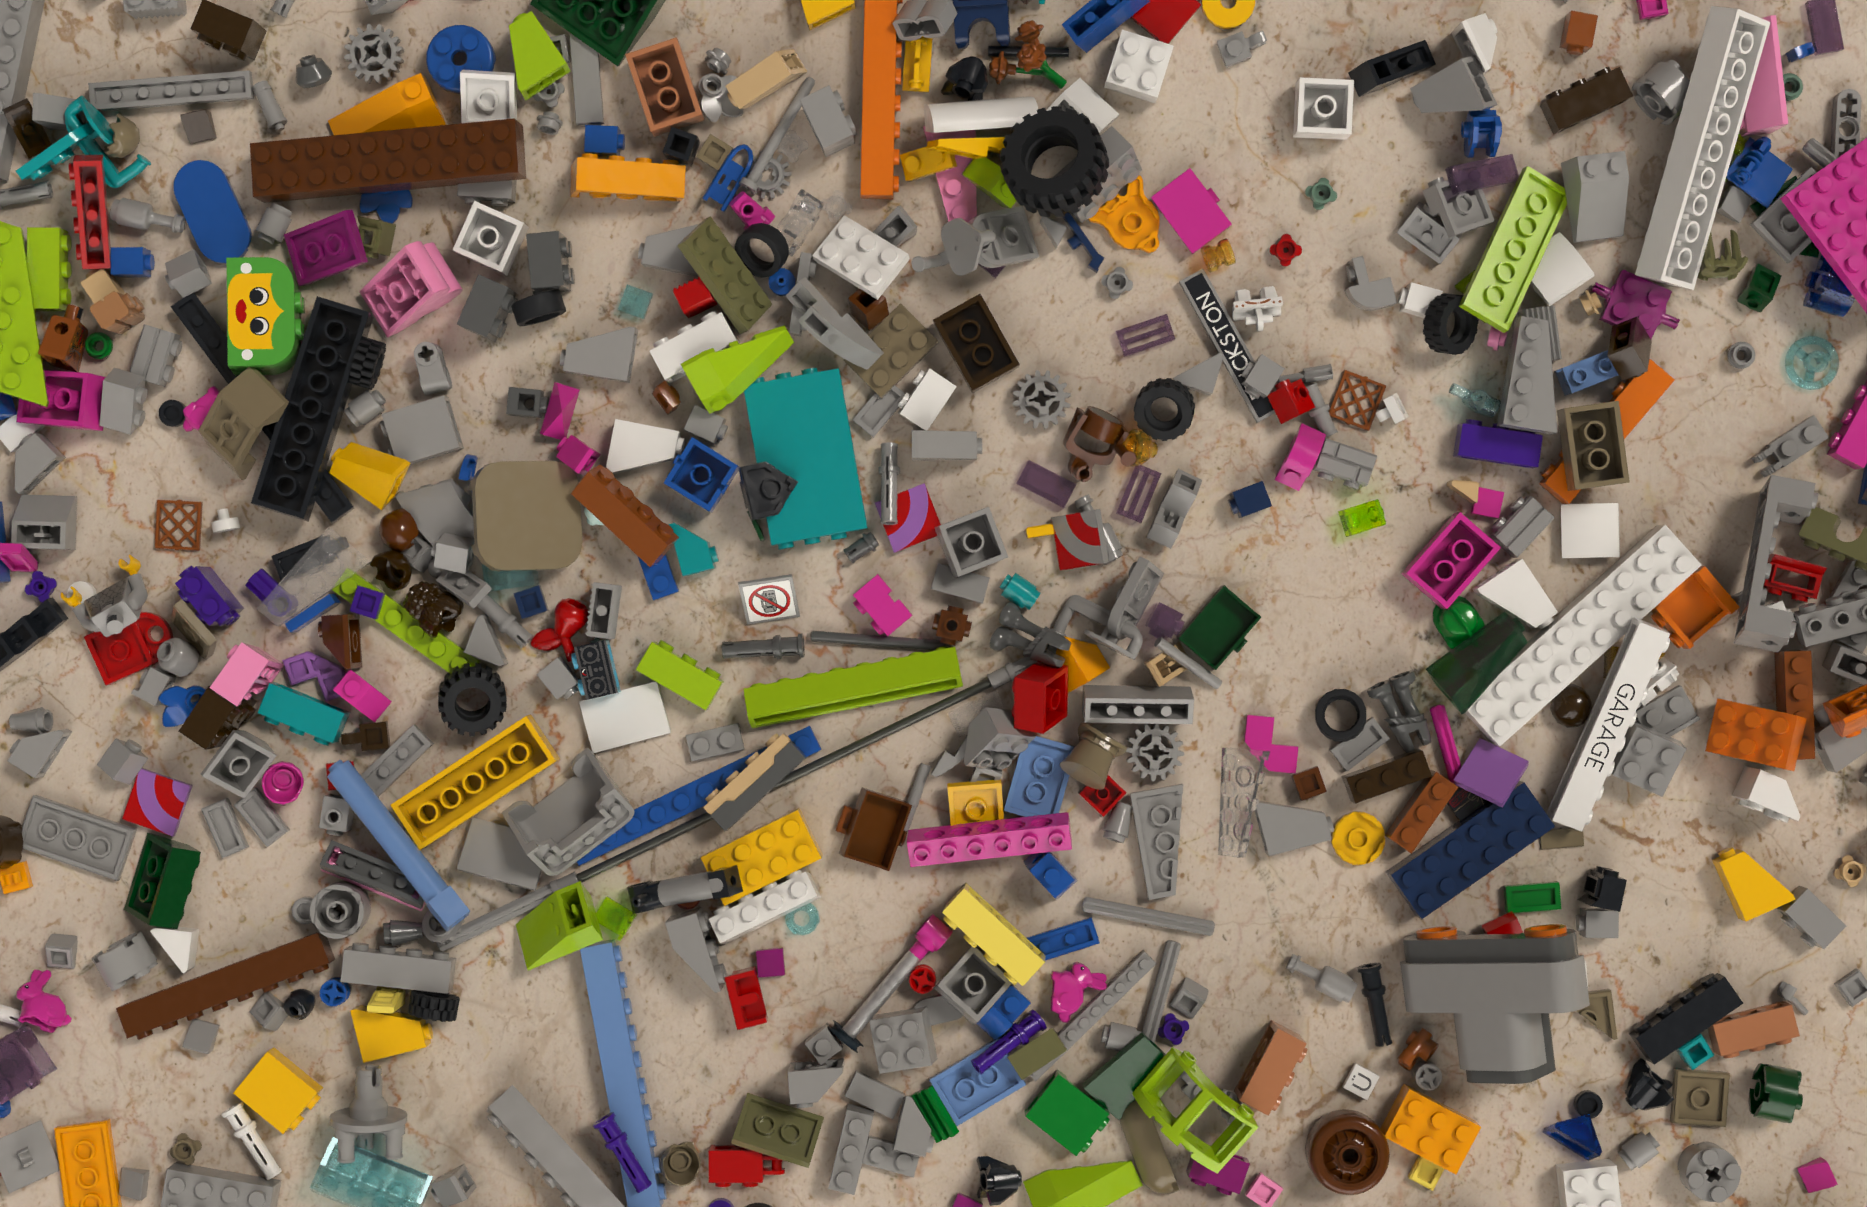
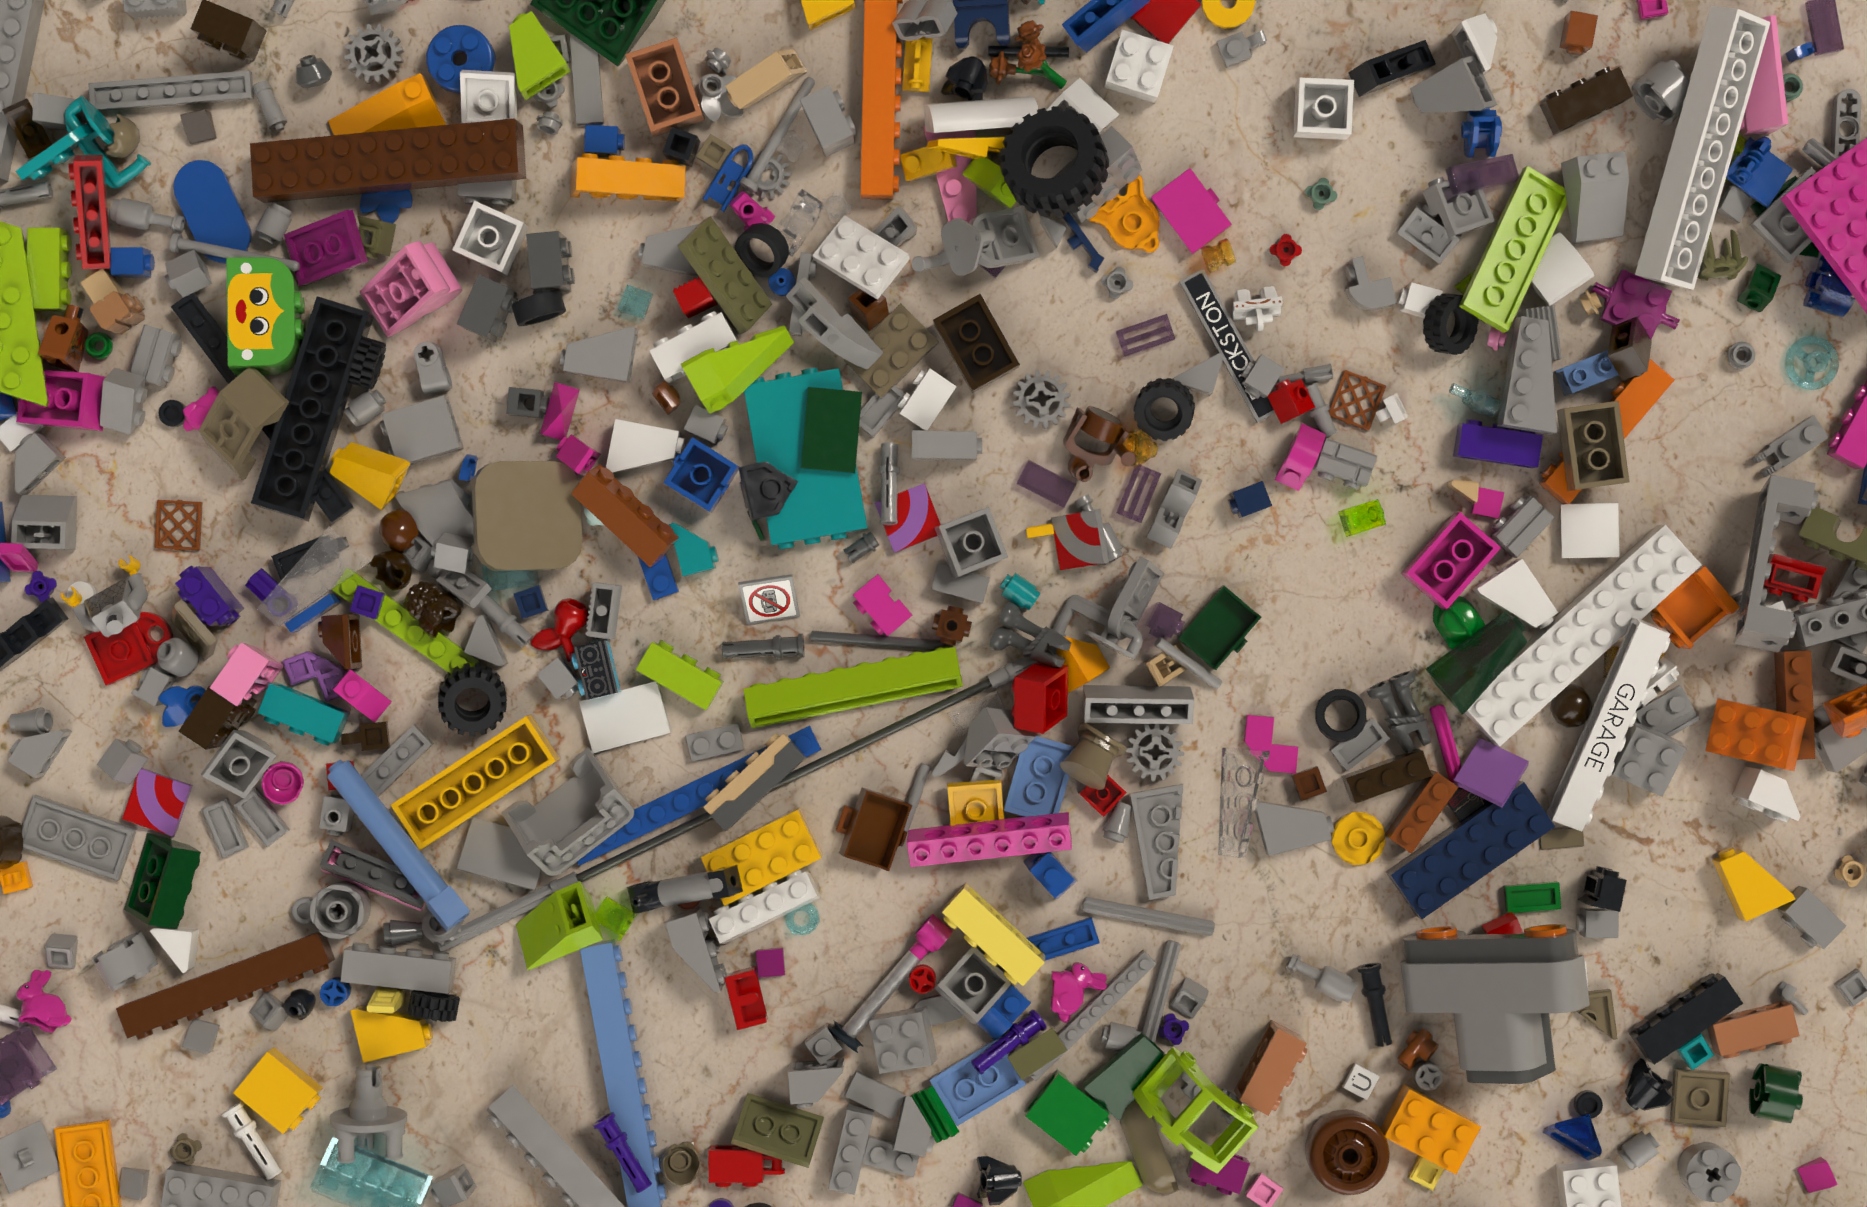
(178, 243): none -> light grey bar
(225, 523): white tile -> none
(831, 430): none -> dark green tile

